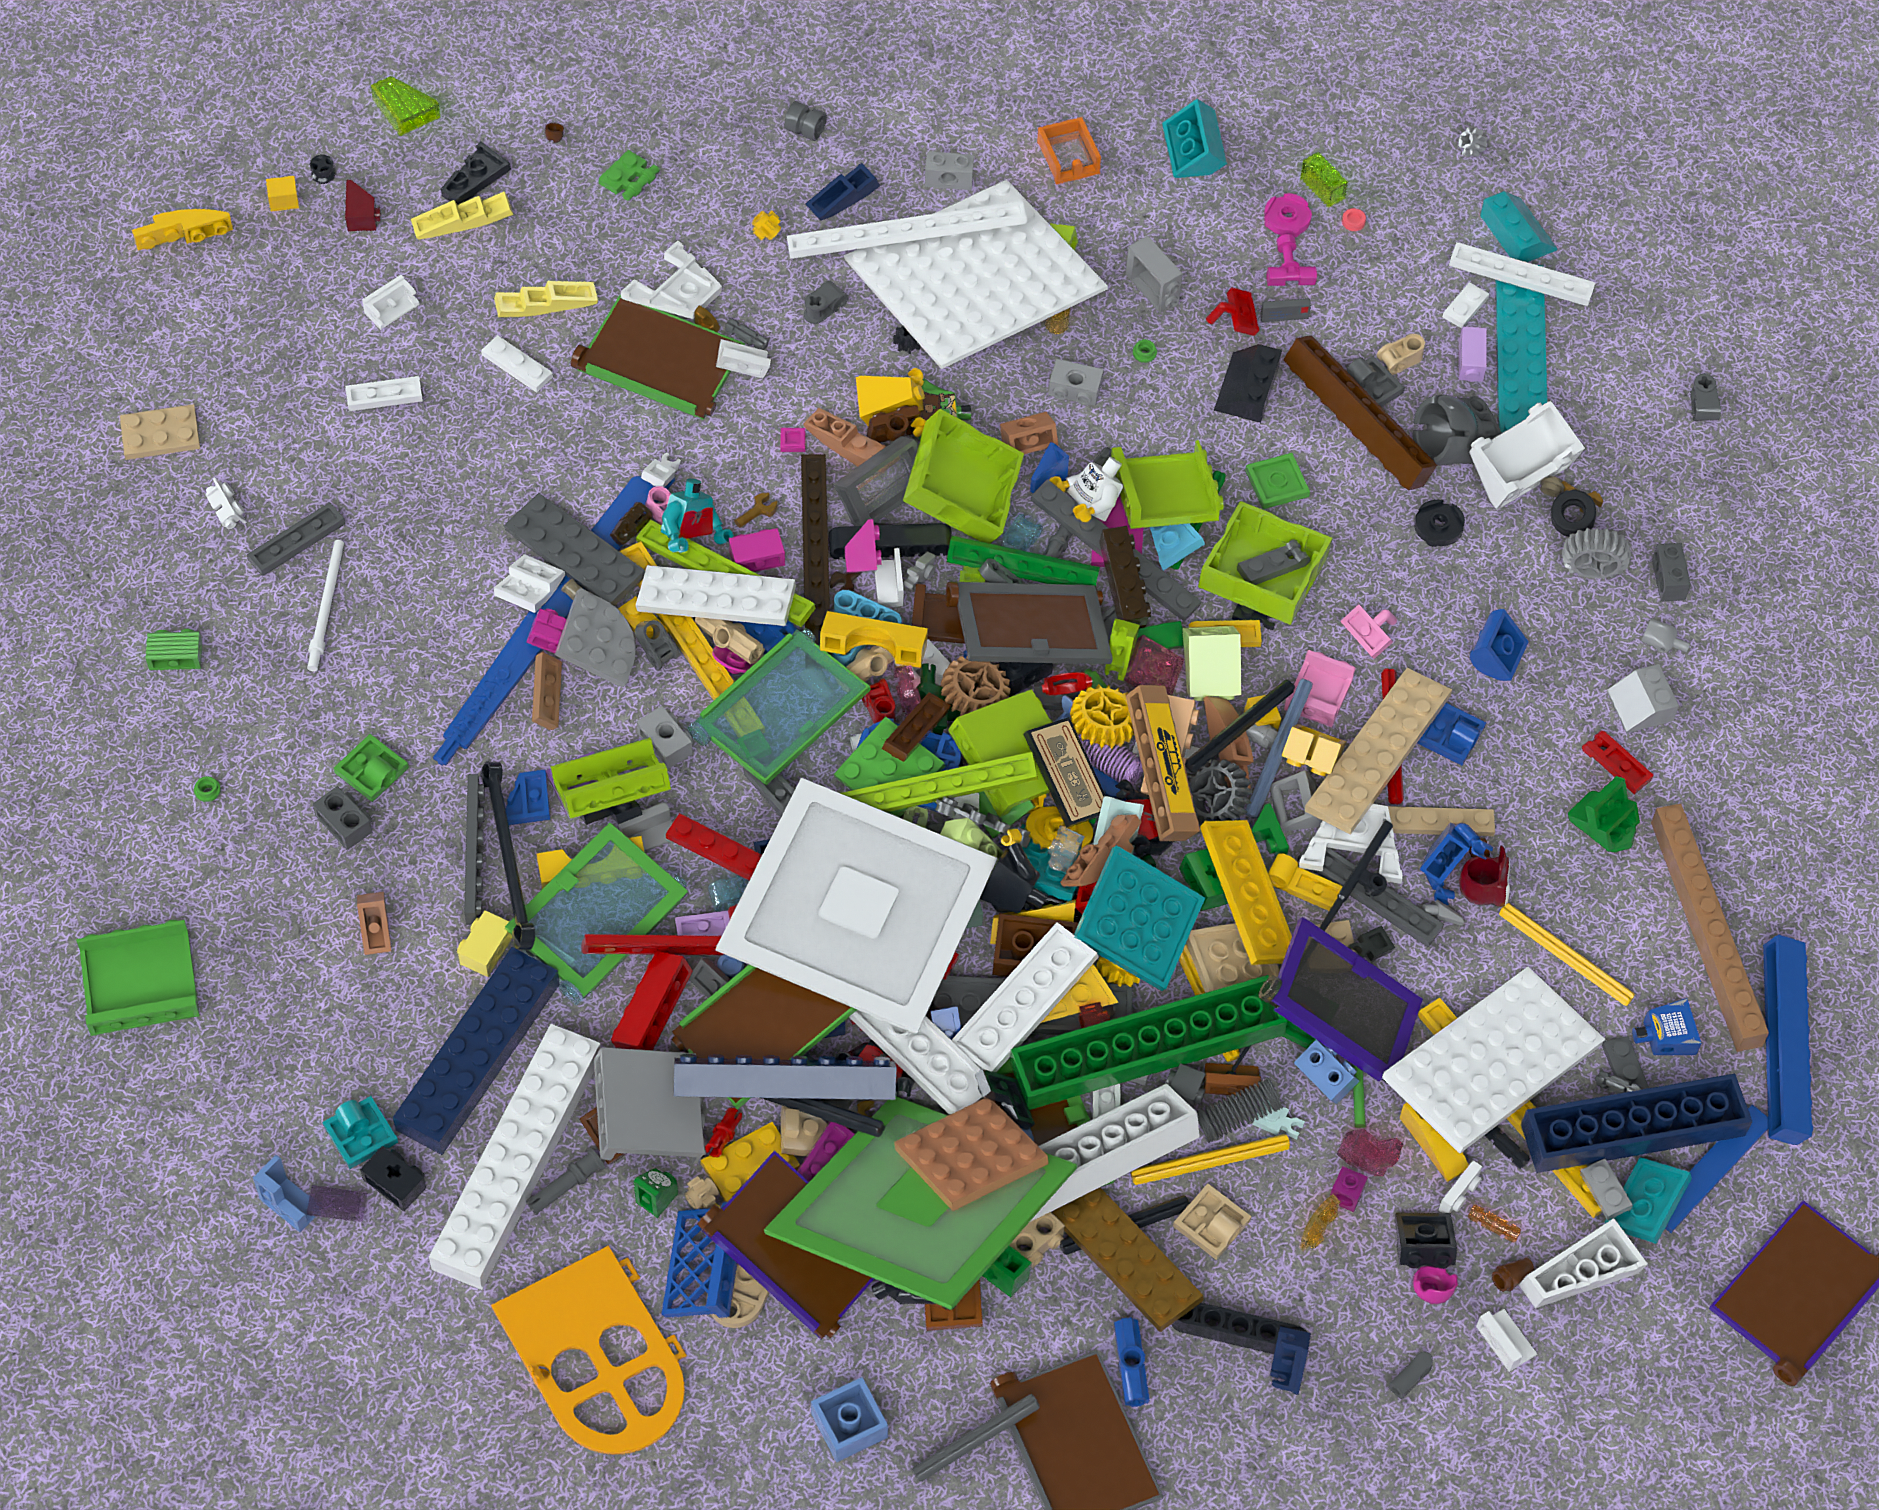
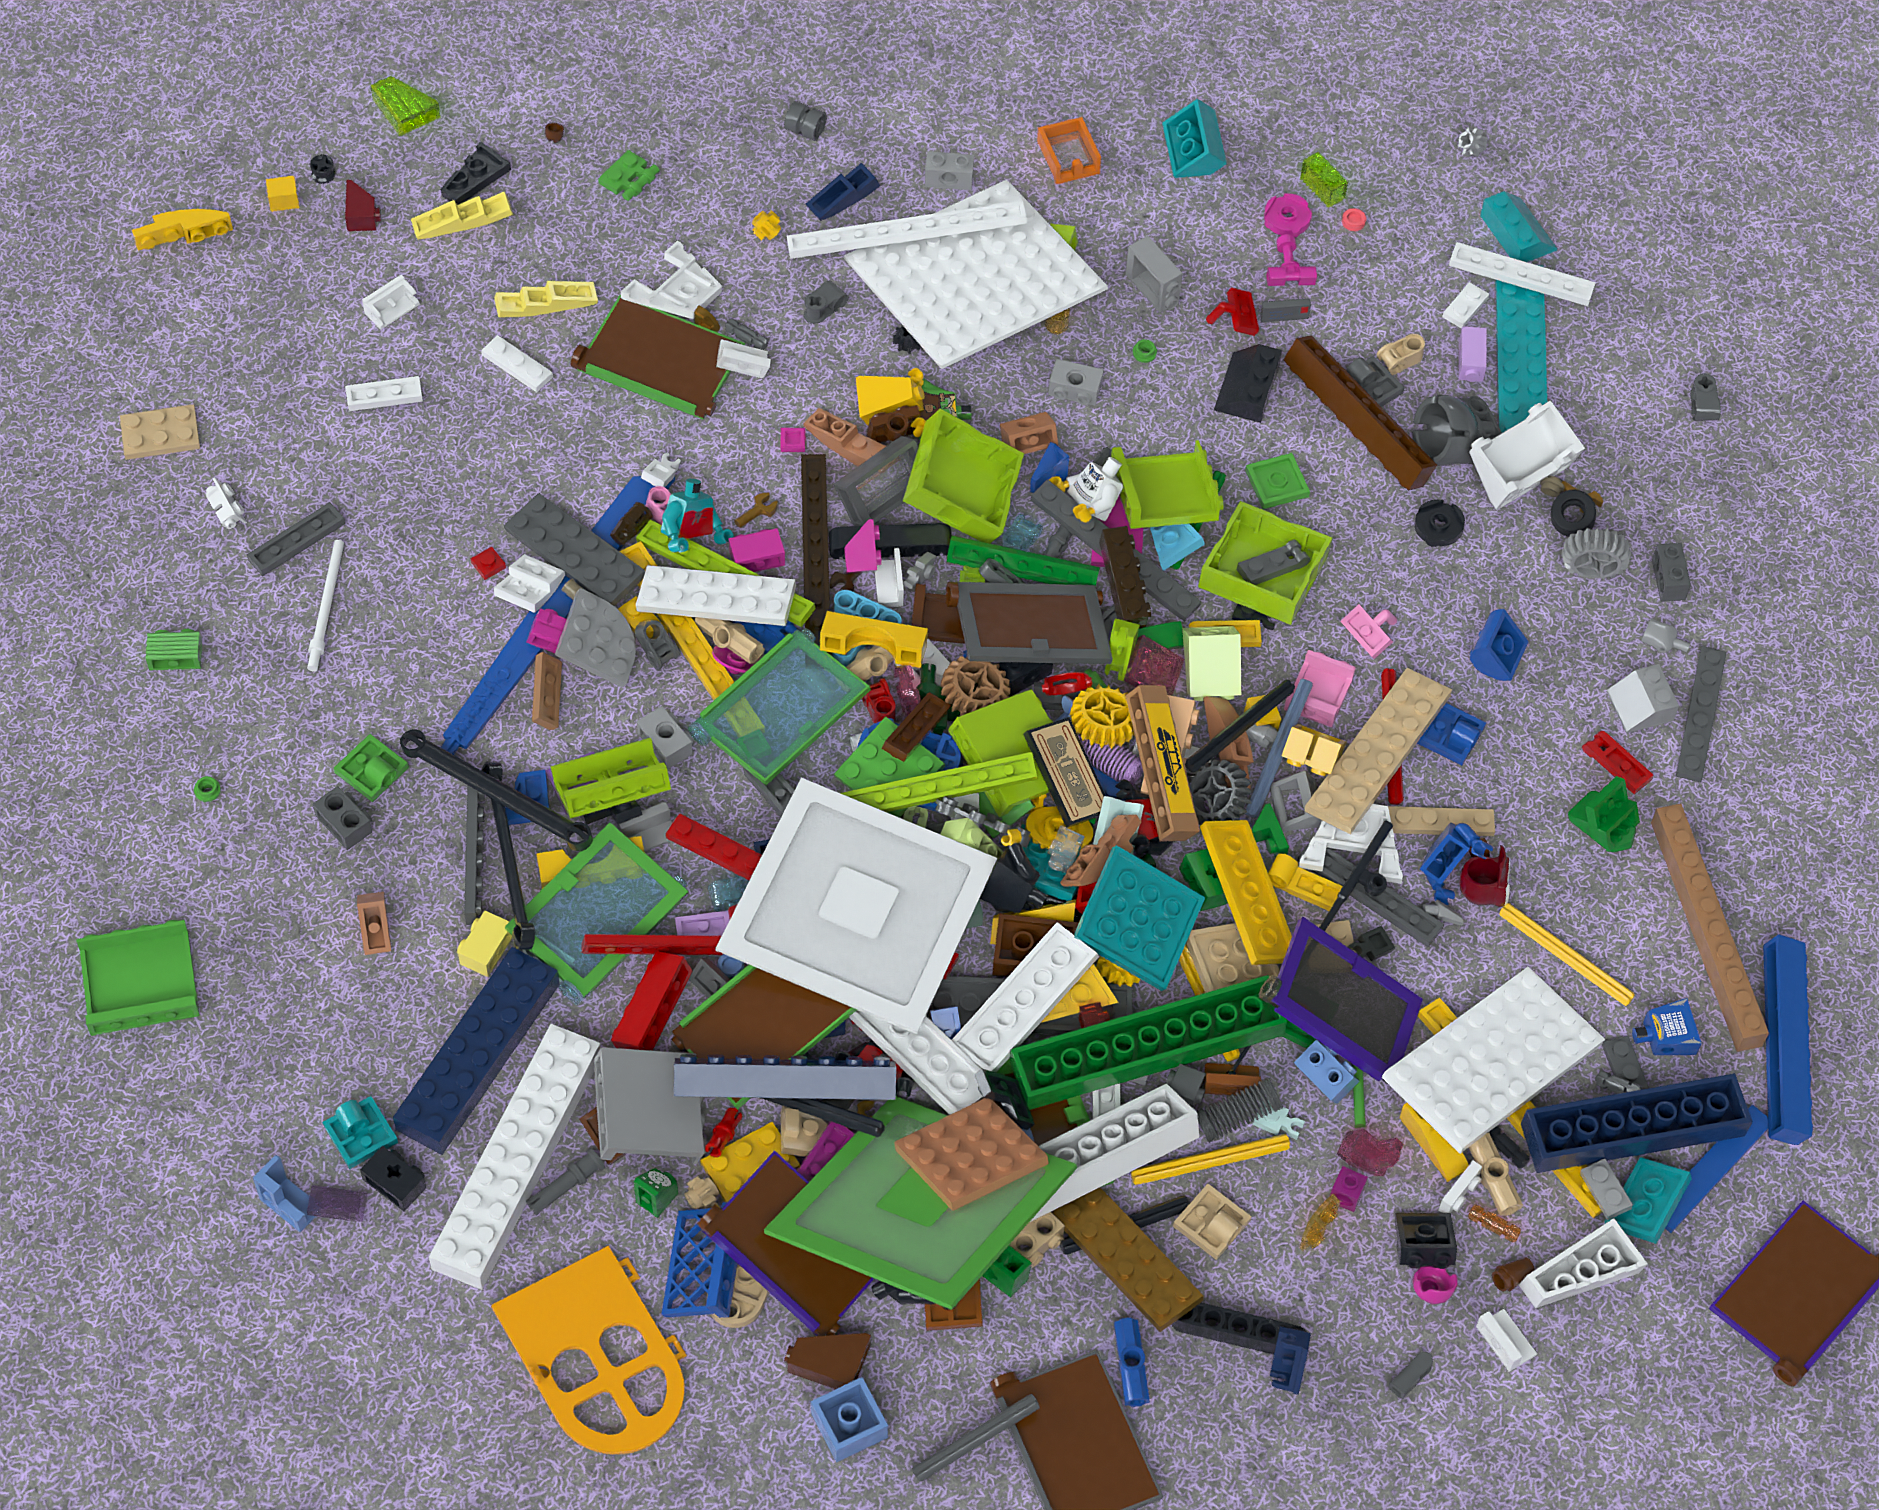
(488, 563): none -> red plate
(496, 790): none -> black piece
(828, 1359): none -> reddish brown slope
(1500, 1188): none -> tan piece
(1701, 714): none -> dark grey plate

